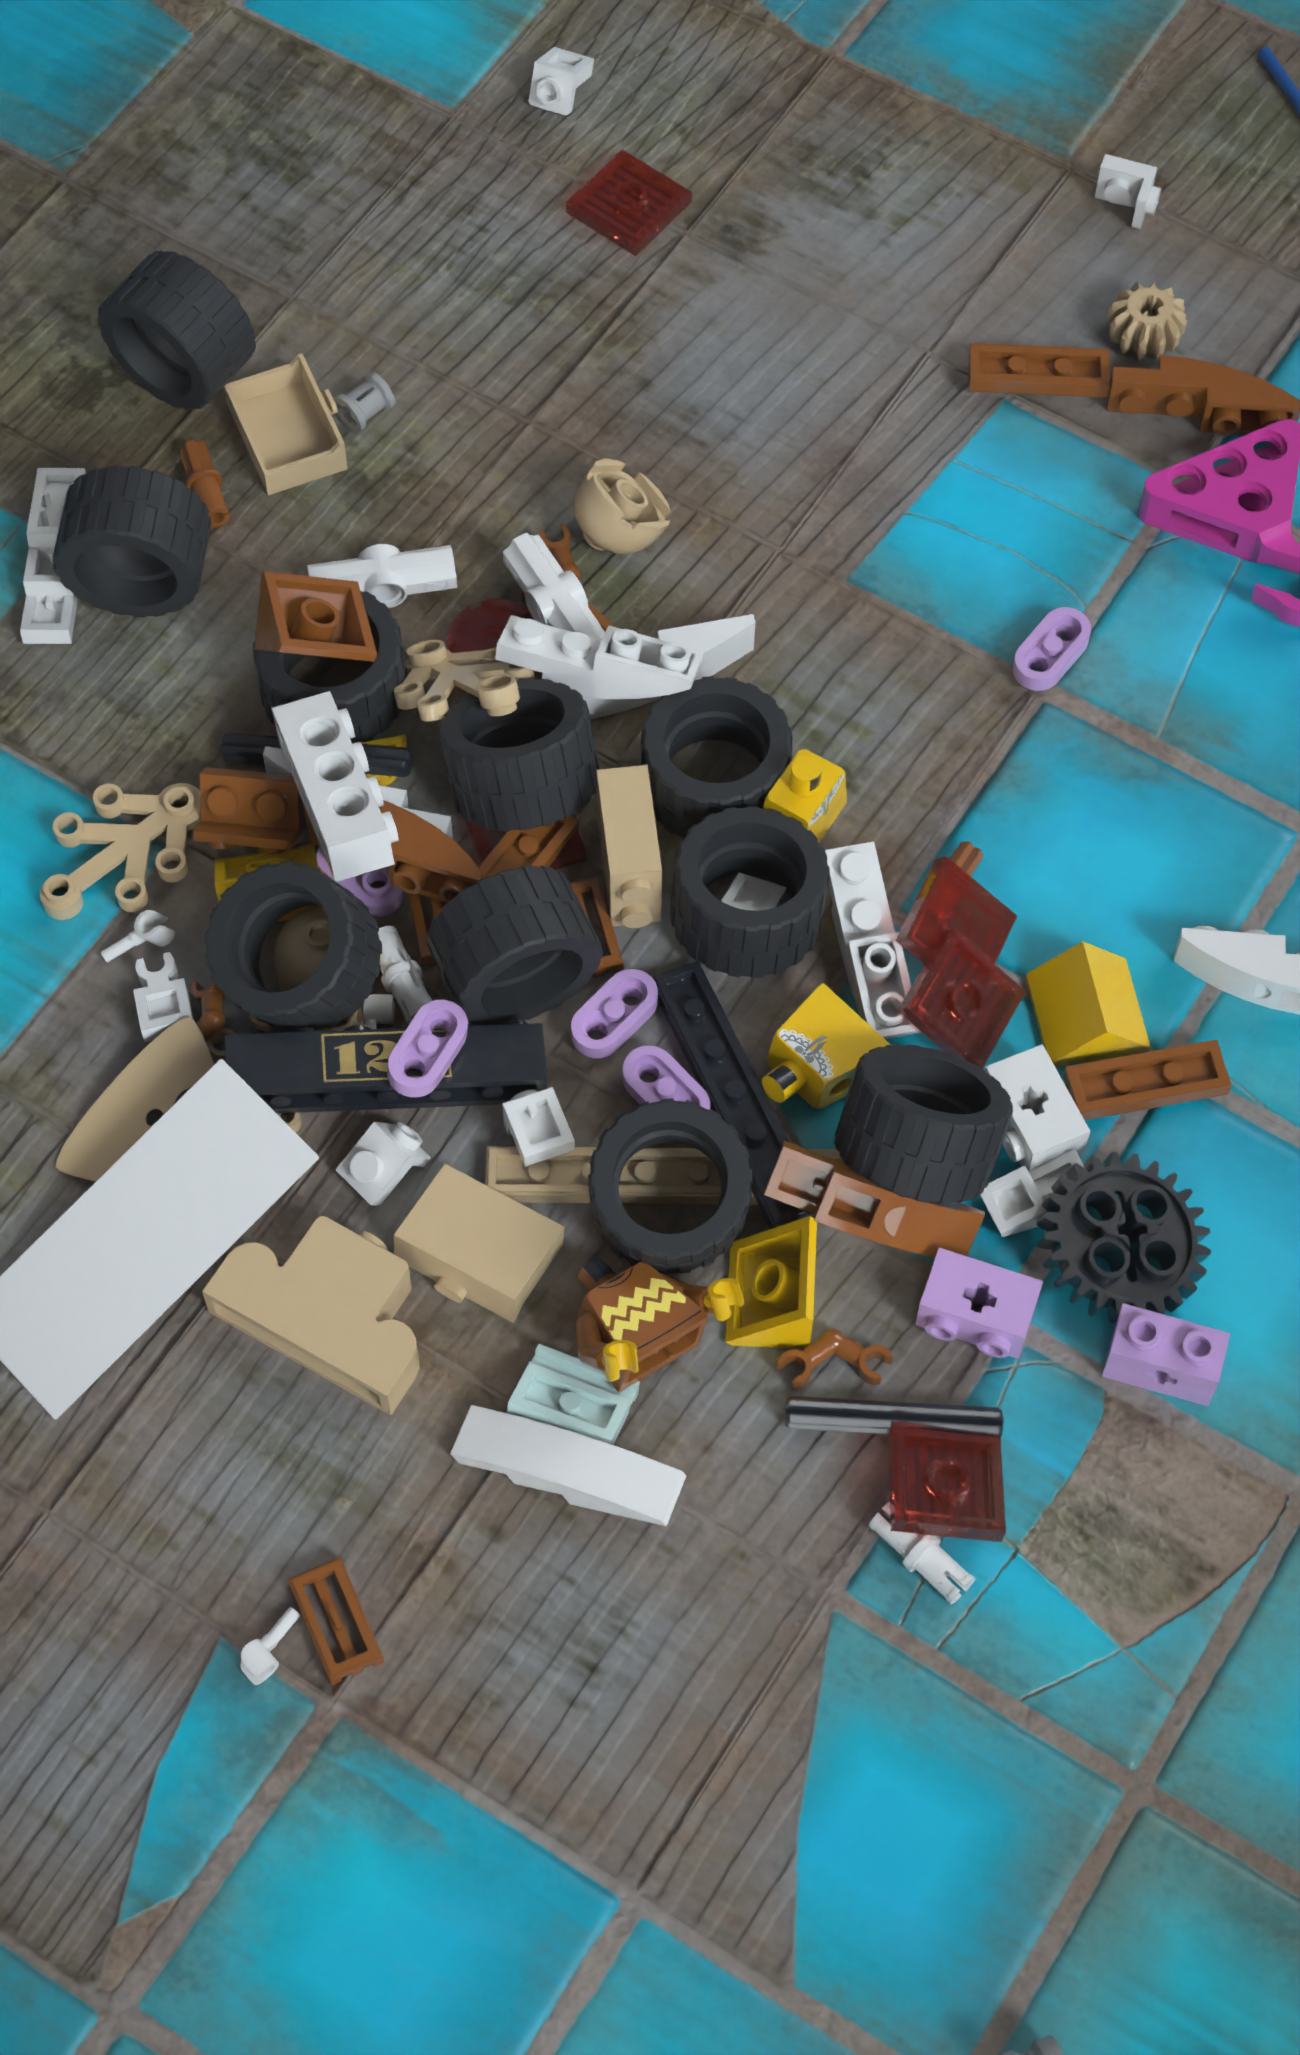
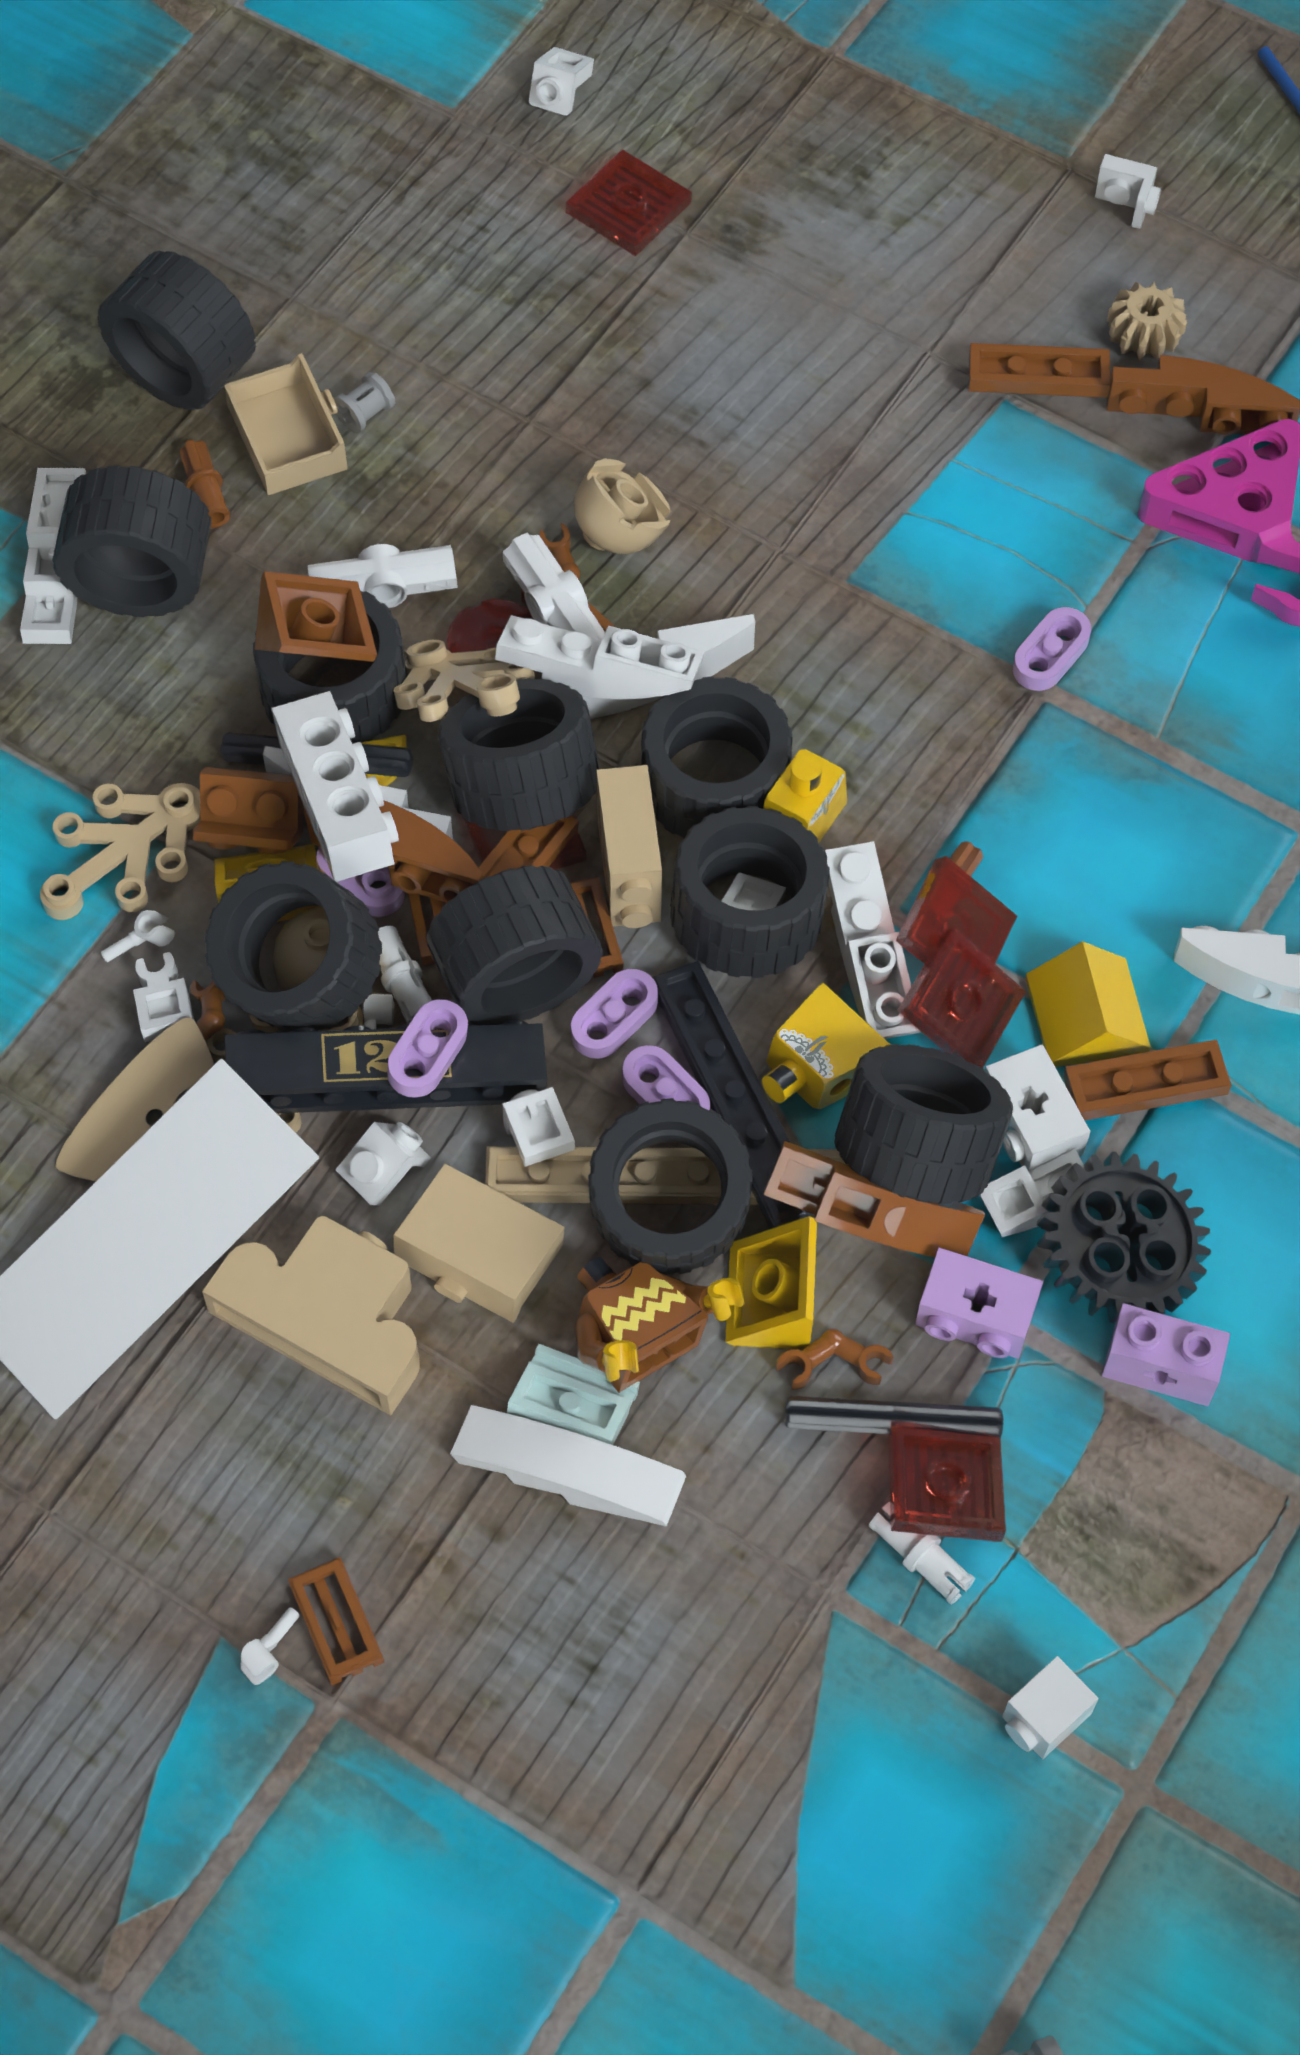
(1048, 1709): none -> white brick

